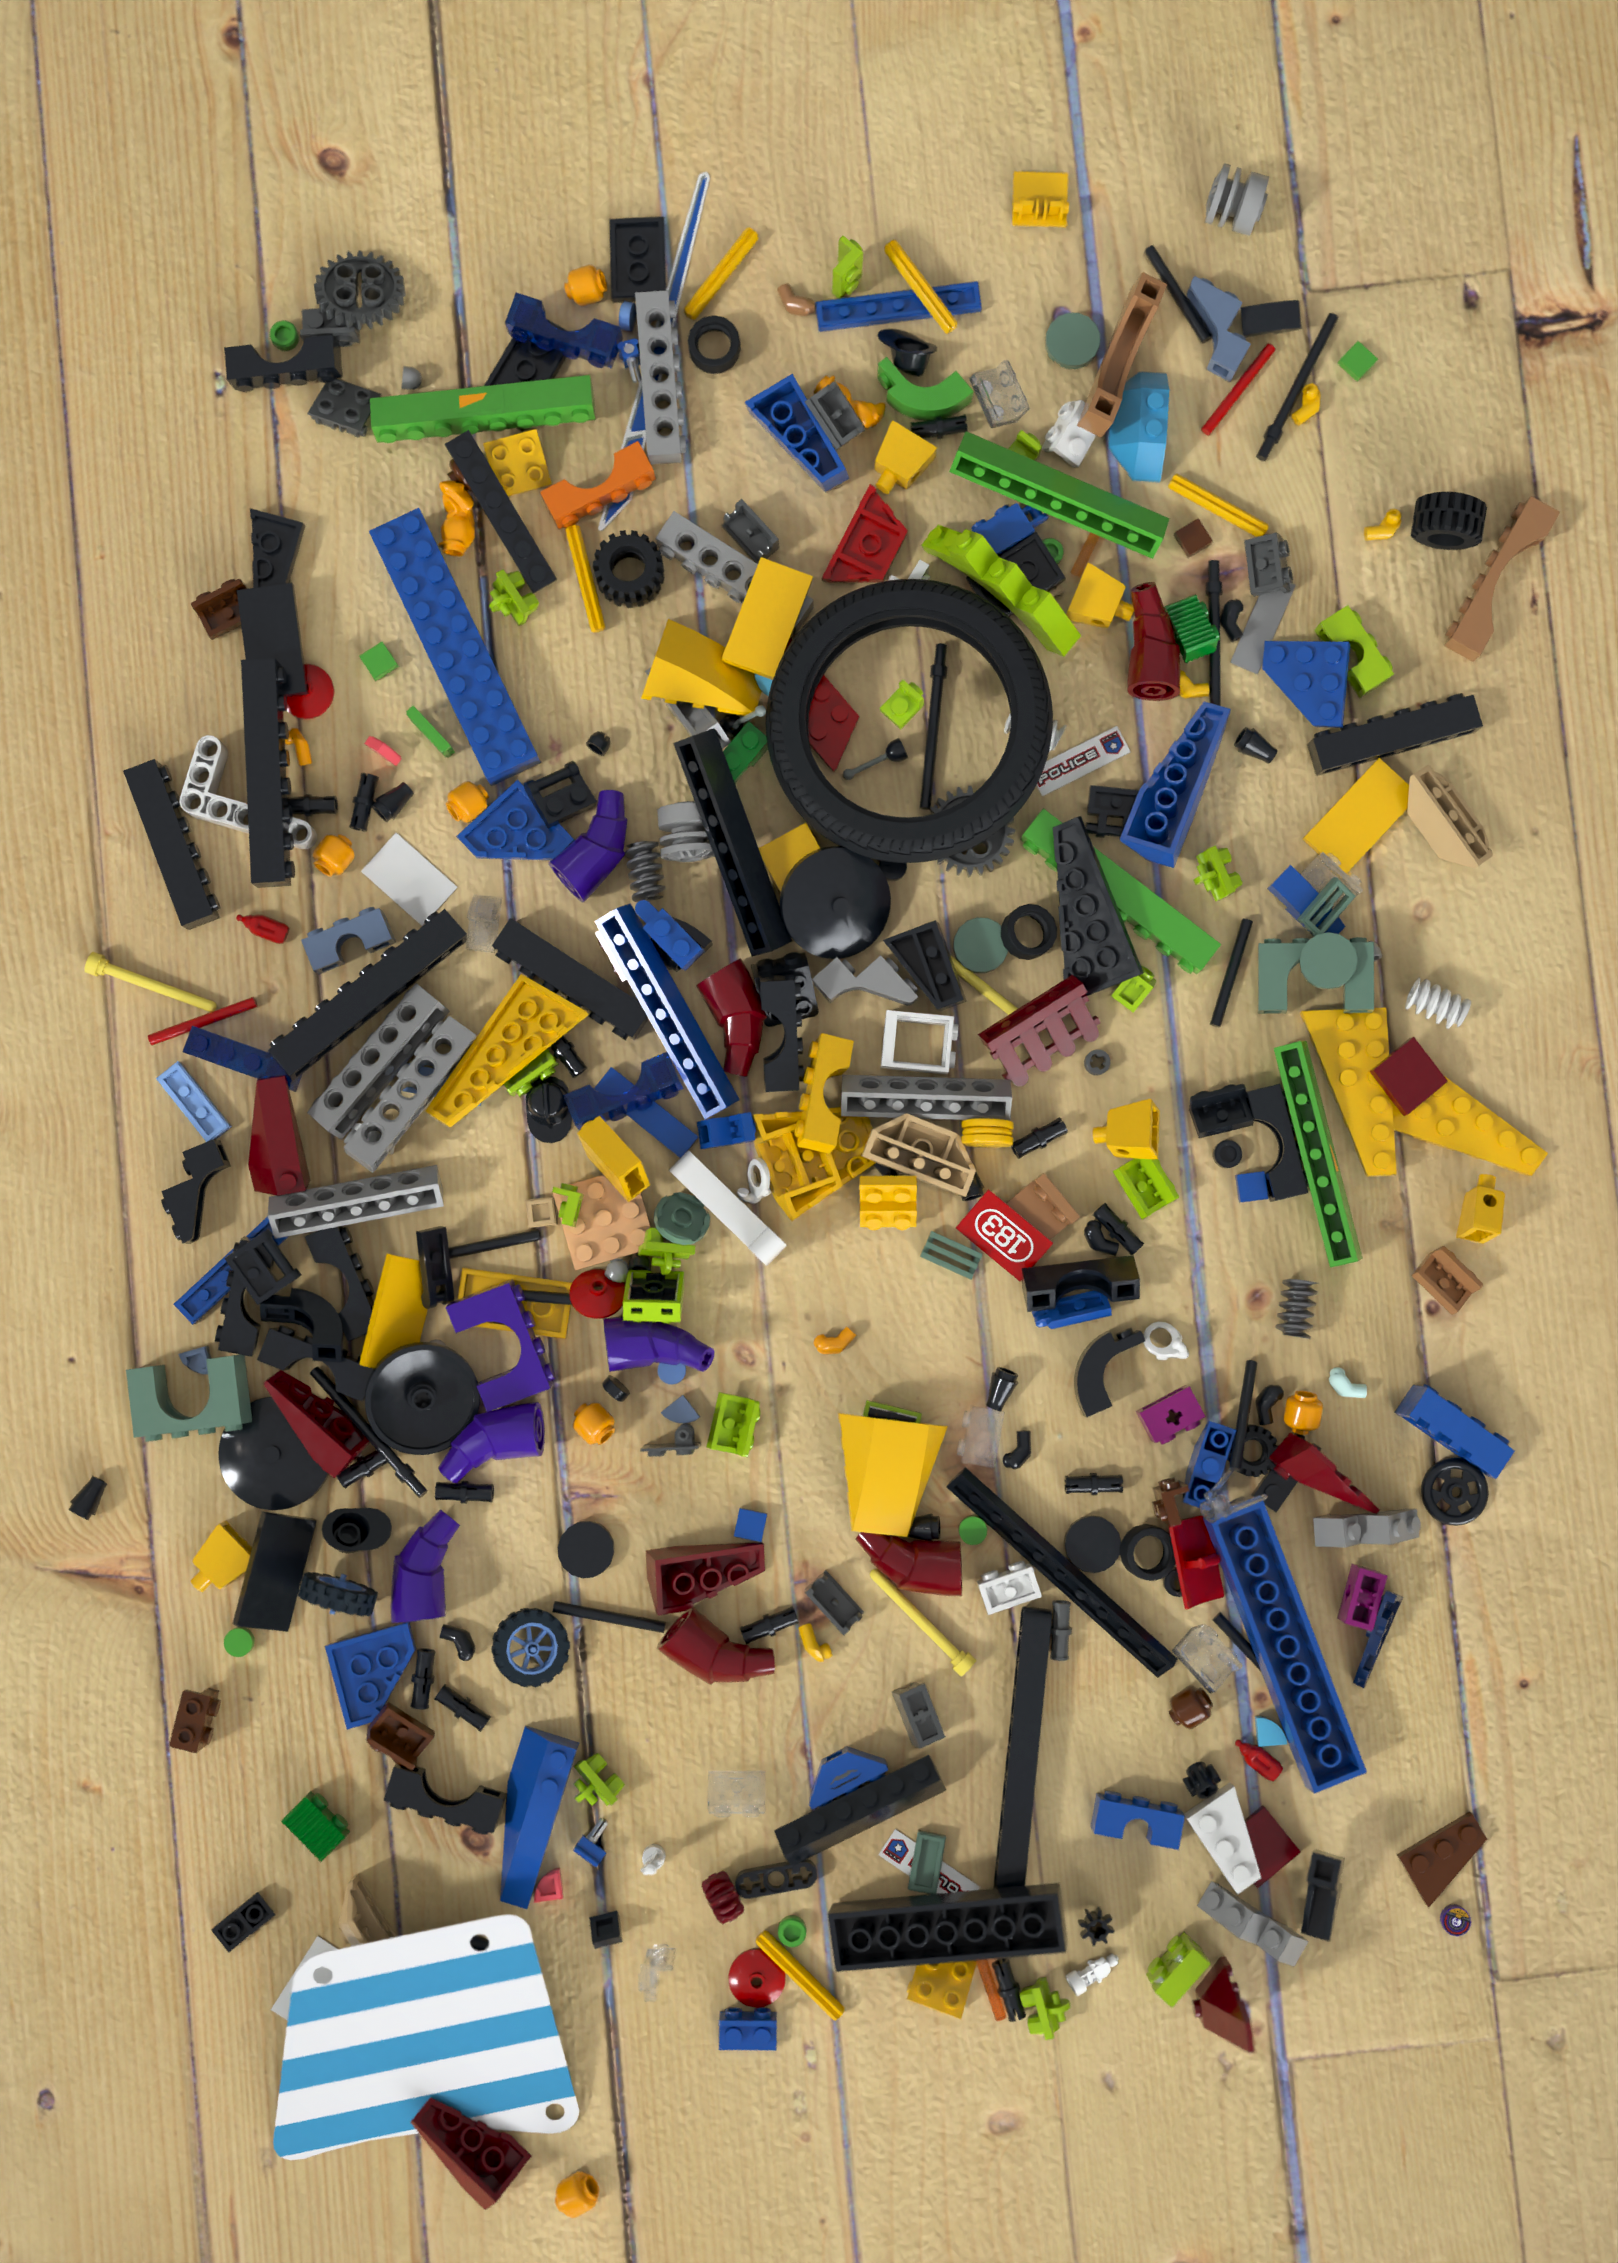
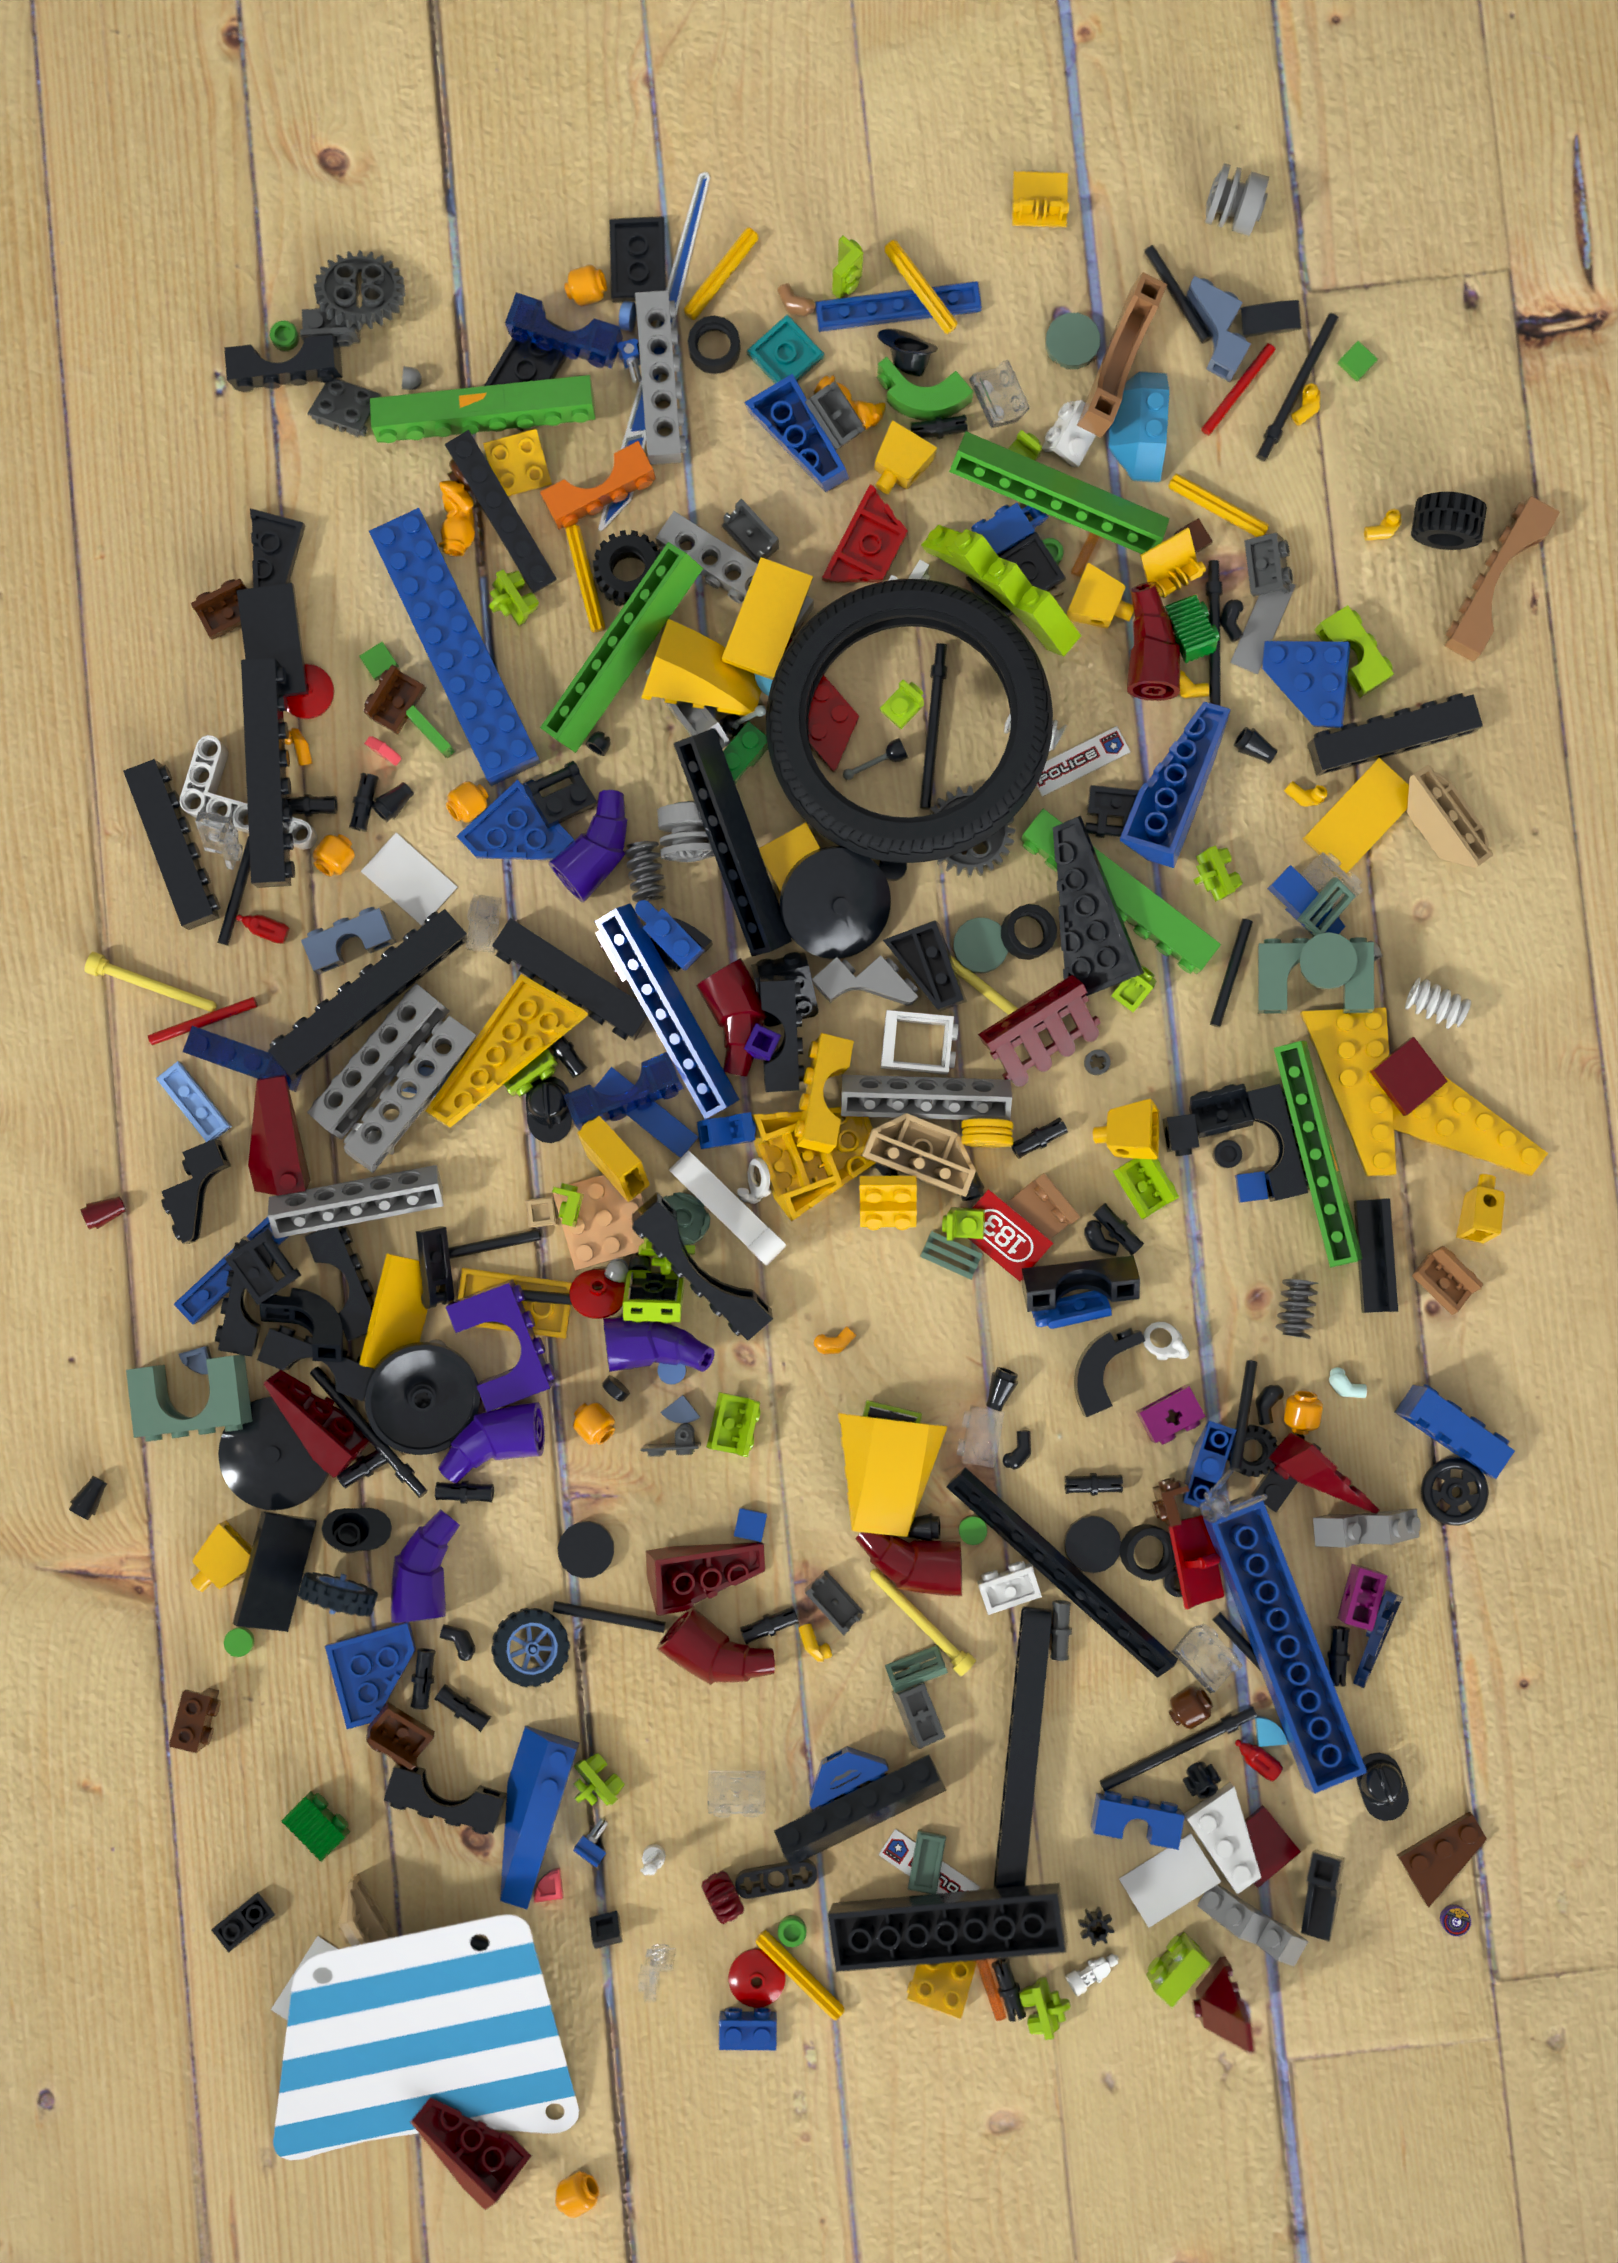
(102, 1212): none -> dark red cone
(219, 836): none -> clear bracket
(236, 897): none -> black bar
(393, 698): none -> reddish brown bracket
(622, 647): none -> bright green brick
(740, 1306): none -> black arch
(762, 1042): none -> dark purple slope
(785, 351): none -> teal tile
(918, 1672): none -> sand green tile
(964, 1223): none -> lime bracket
(1169, 1880): none -> white sticker
(1172, 563): none -> yellow hinge
(1181, 1134): none -> black brick
(1228, 1724): none -> black bar
(1306, 797): none -> yellow arm
(1338, 1655): none -> black pin
(1378, 1263): none -> black fence
(1383, 1787): none -> black piece

